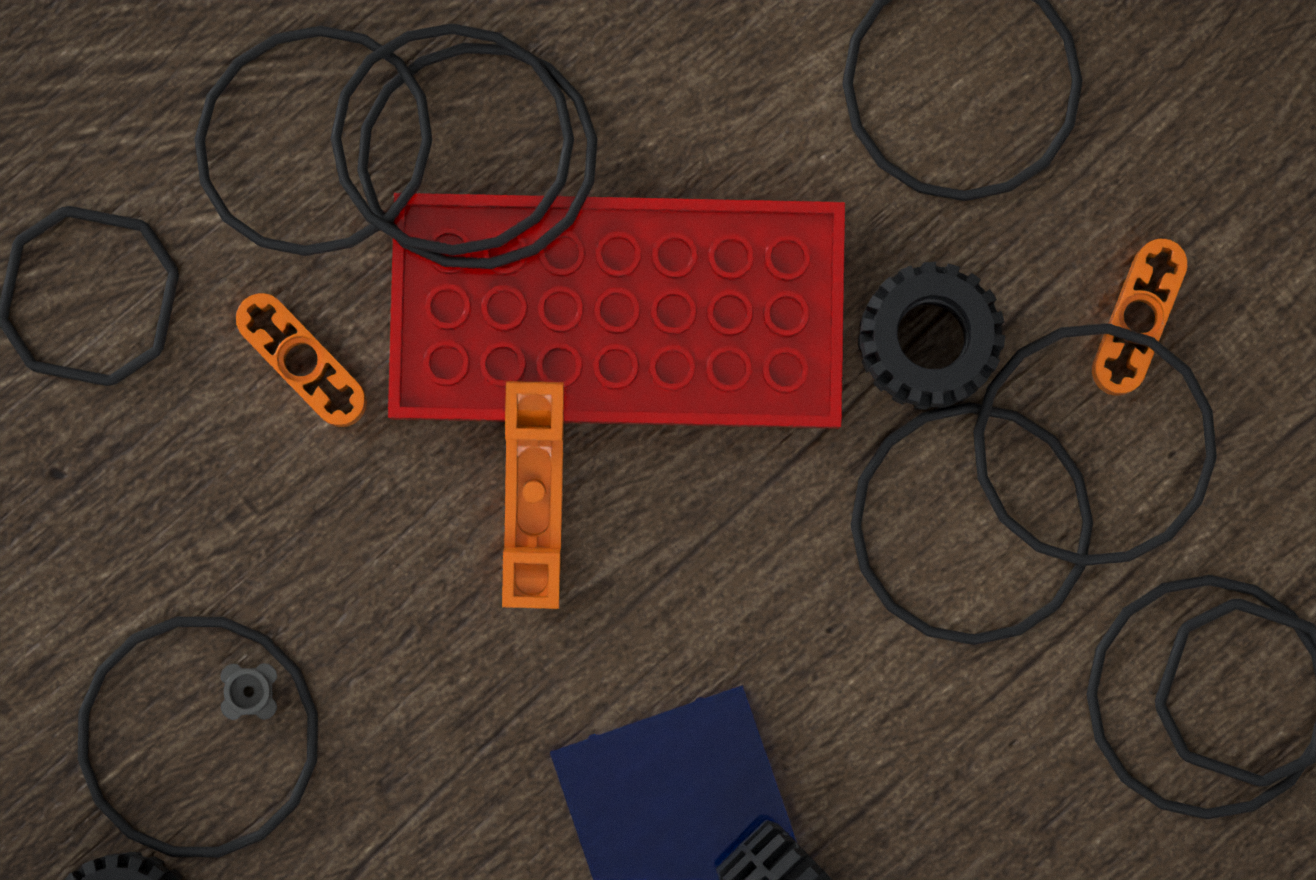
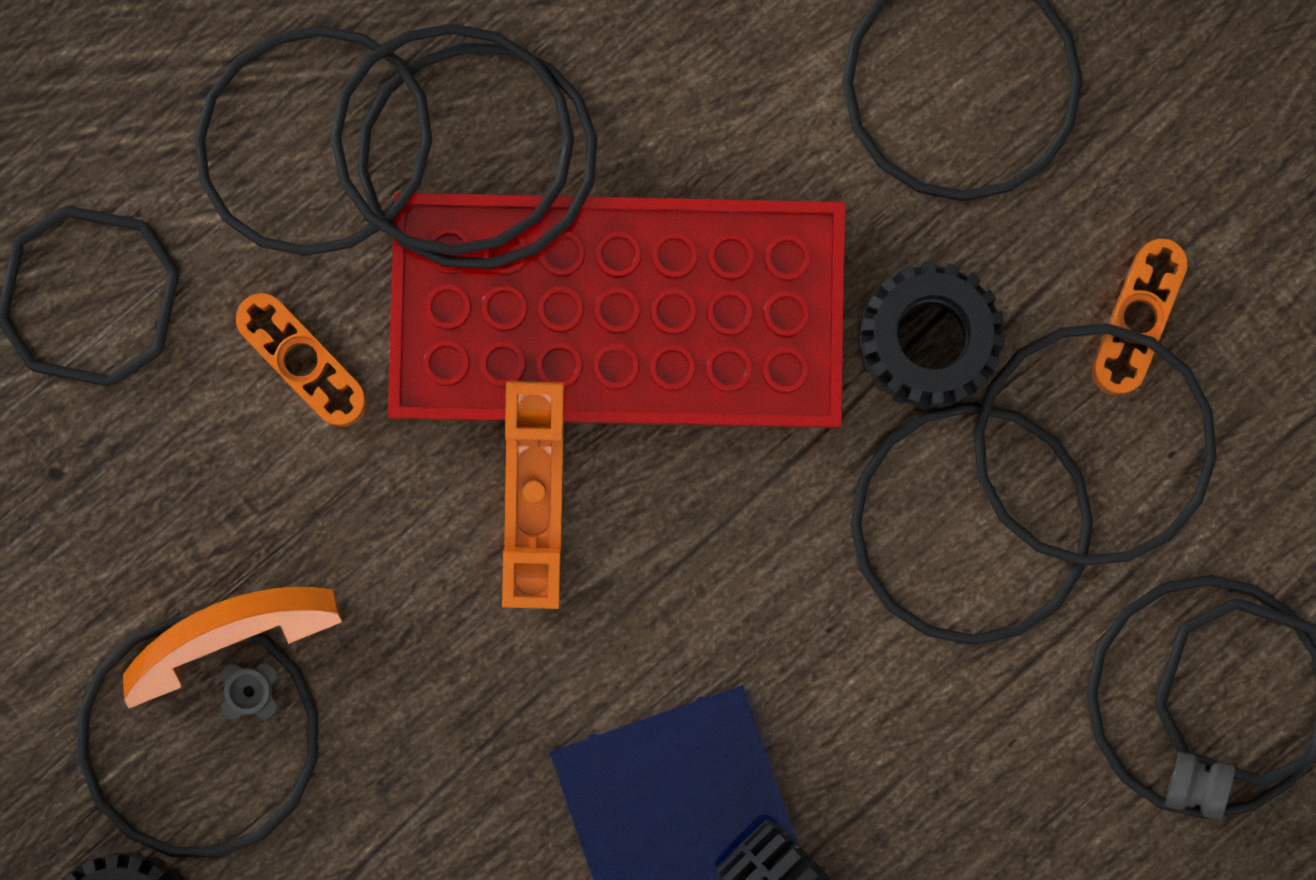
(296, 609): none -> orange slope
(1195, 785): none -> dark grey wheel

